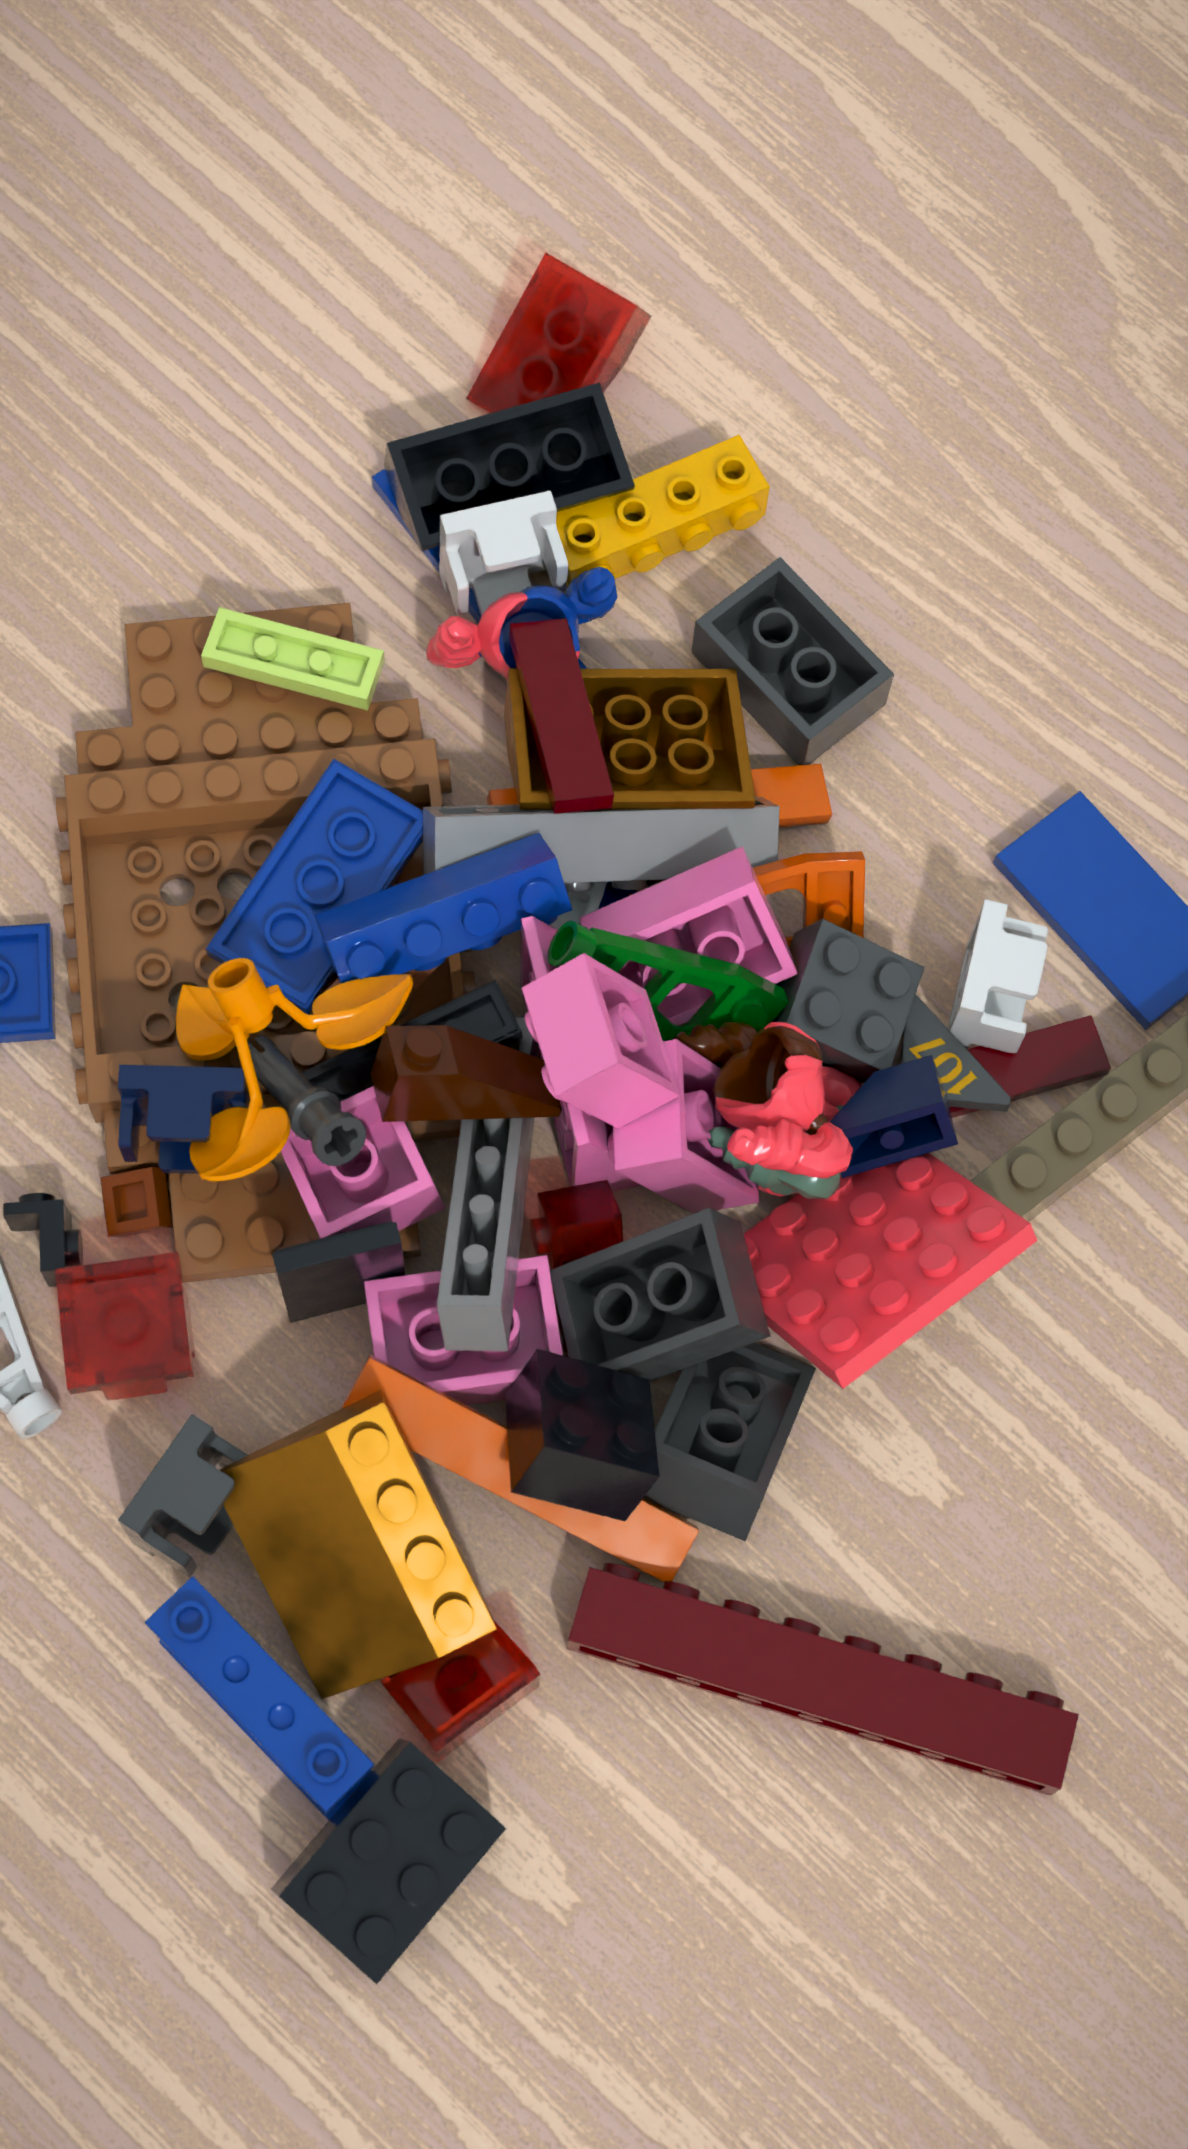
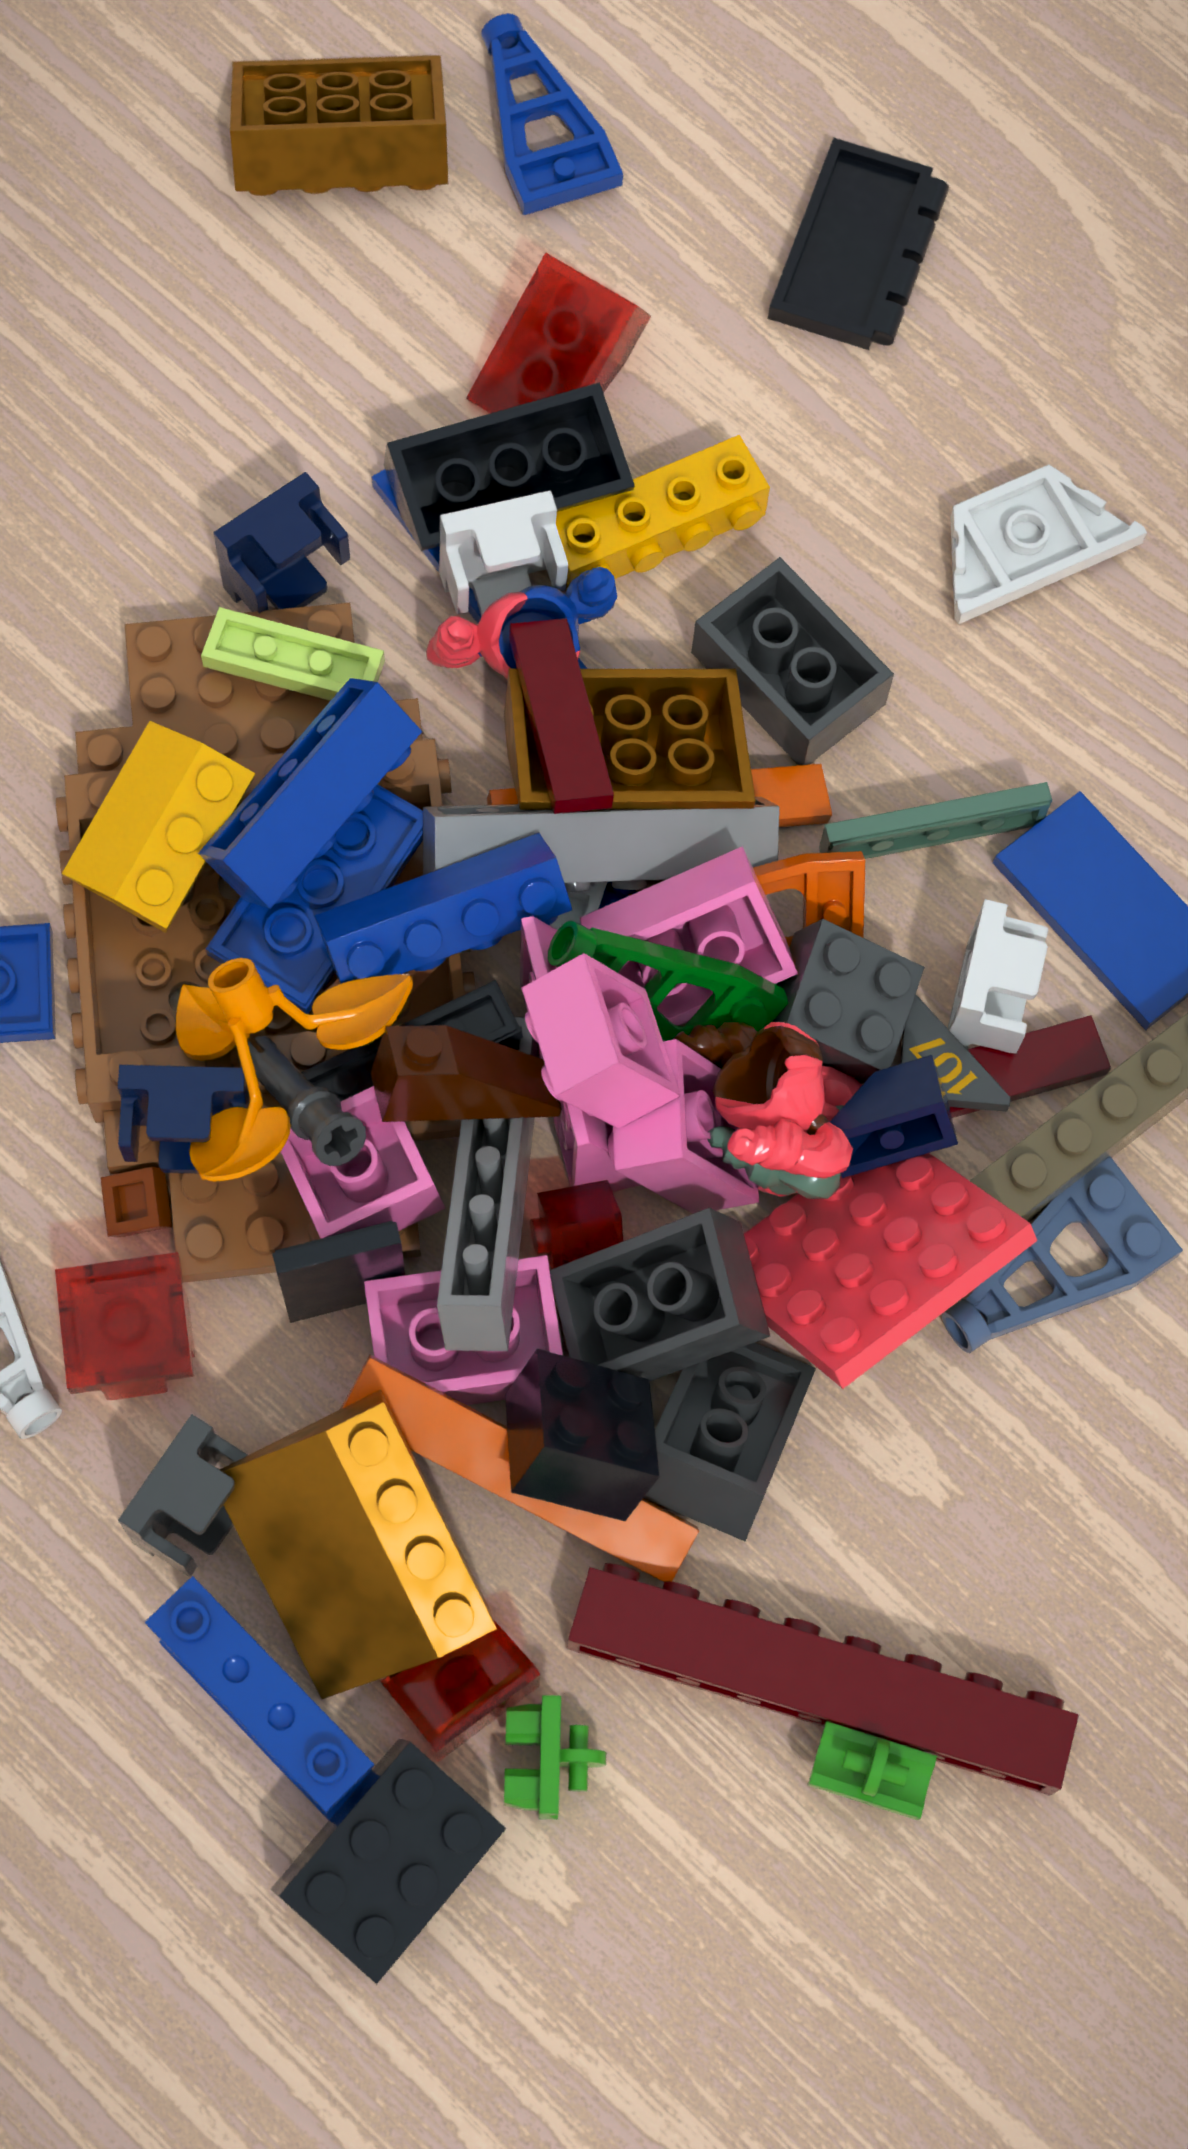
(58, 1242): black bracket -> none
(156, 822): none -> yellow slope
(268, 546): none -> dark blue panel
(311, 793): none -> blue brick
(338, 124): none -> pearl gold slope
(540, 1787): none -> bright green hips
(559, 171): none -> blue plate
(859, 246): none -> black hinge
(872, 1770): none -> bright green hips
(939, 822): none -> sand green tile
(1029, 538): none -> white wing
(1117, 1222): none -> sand blue plate

